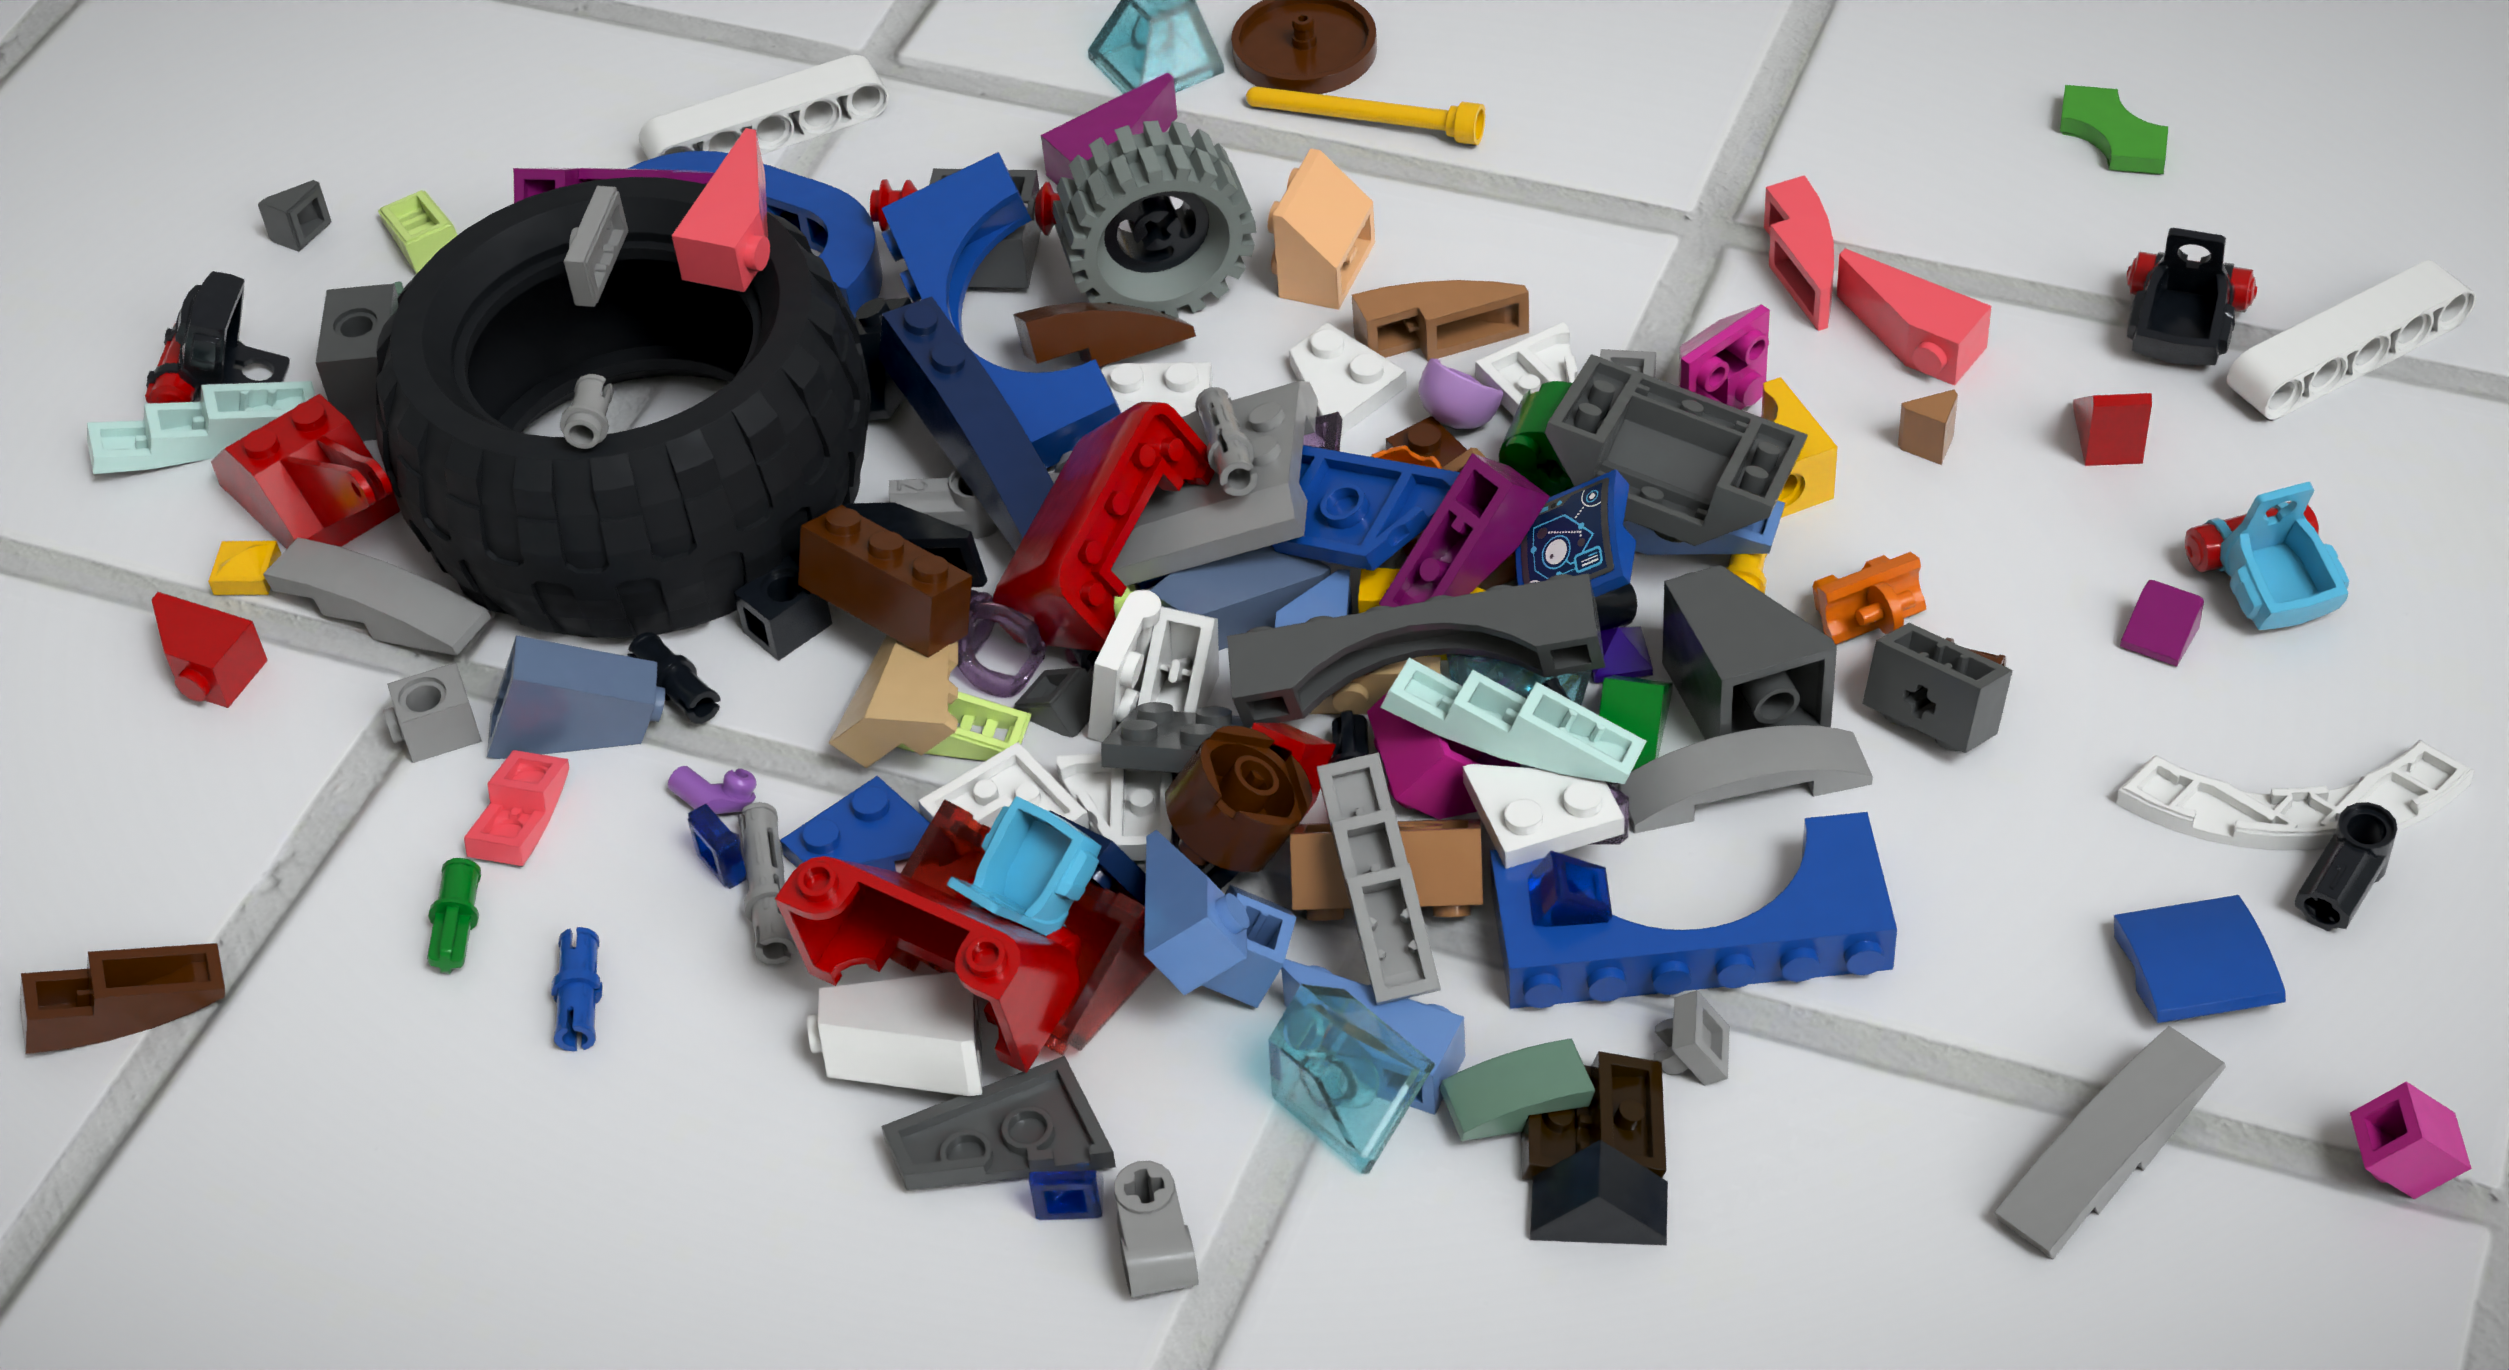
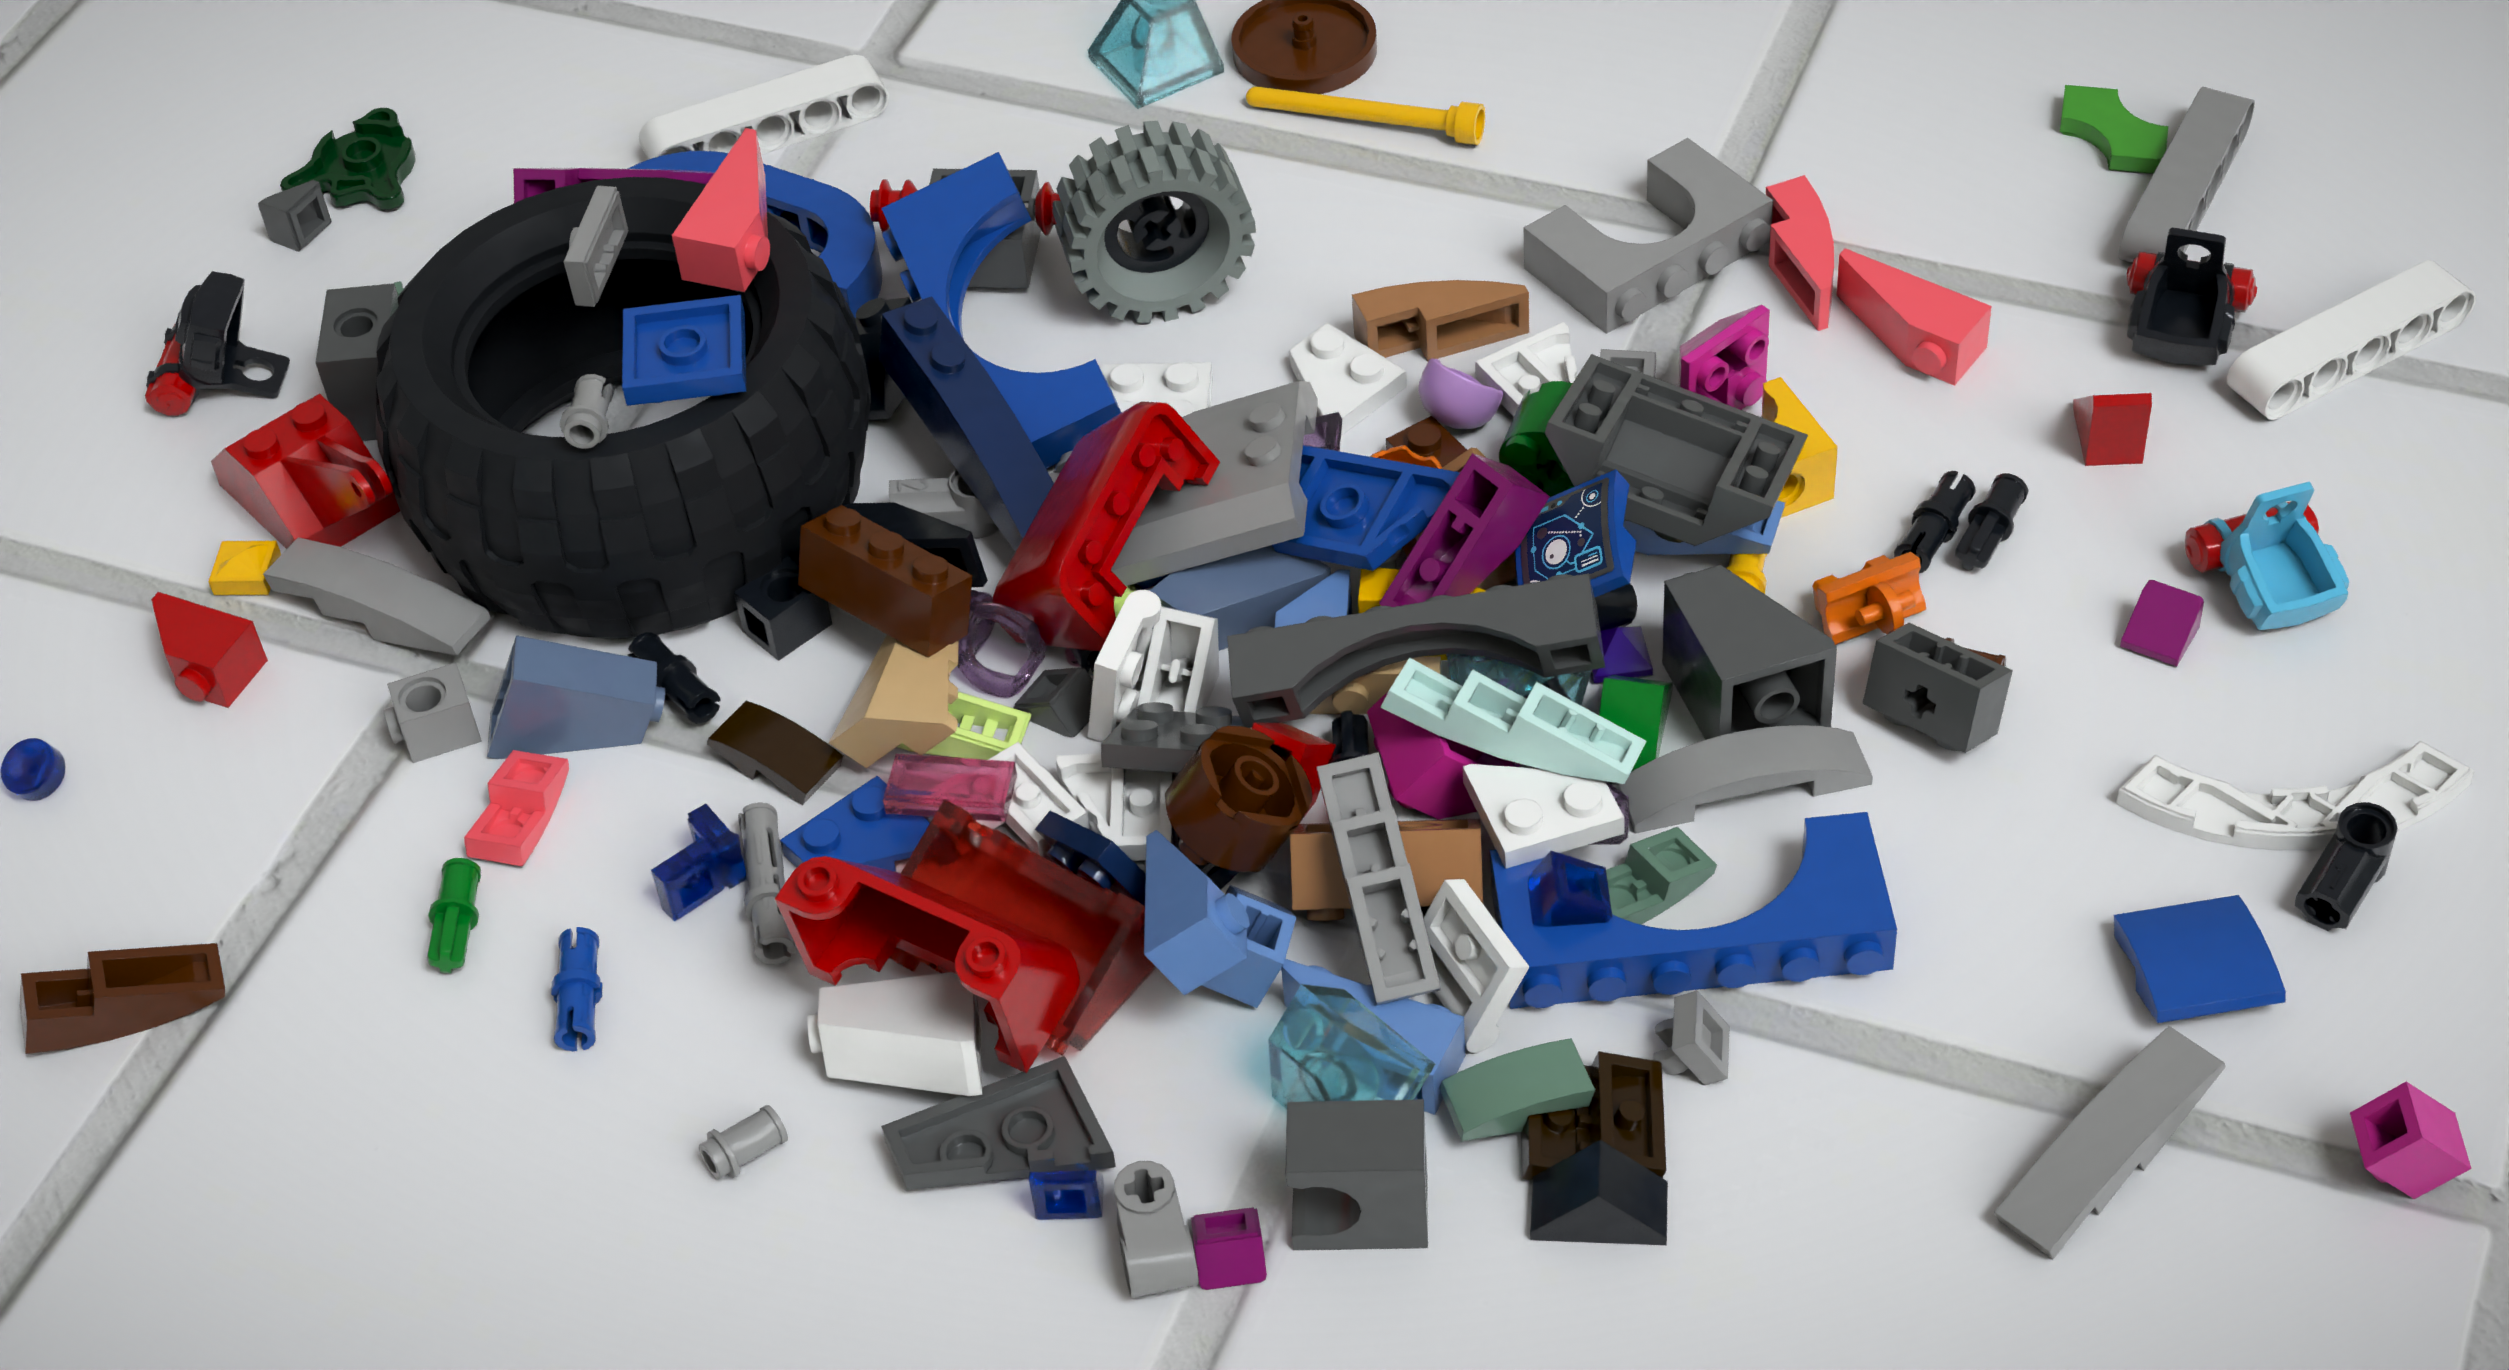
(33, 769): none -> clear blue tile
(191, 430): light aqua slope -> none
(361, 163): none -> dark green tile
(417, 227): yellowish green slope -> none
(683, 350): none -> blue plate
(687, 879): none -> clear blue tile
(722, 797): medium lavender arm -> none
(742, 1142): none -> light grey pin
(777, 747): none -> dark brown slope
(976, 785): none -> clear pink tile
(1032, 871): medium azure piece -> none
(1096, 331): reddish brown slope -> none
(1145, 103): magenta slope -> none
(1227, 445): light grey pin -> none
(1228, 1248): none -> magenta slope
(1320, 233): light nougat slope -> none
(1357, 1174): none -> dark grey piece
(1472, 961): none -> white plate
(1622, 280): none -> light grey arch
(1657, 875): none -> sand green slope
(1928, 425): medium nougat slope -> none
(1937, 518): none -> black pin
(1991, 521): none -> black axle
(2188, 171): none -> light grey beam

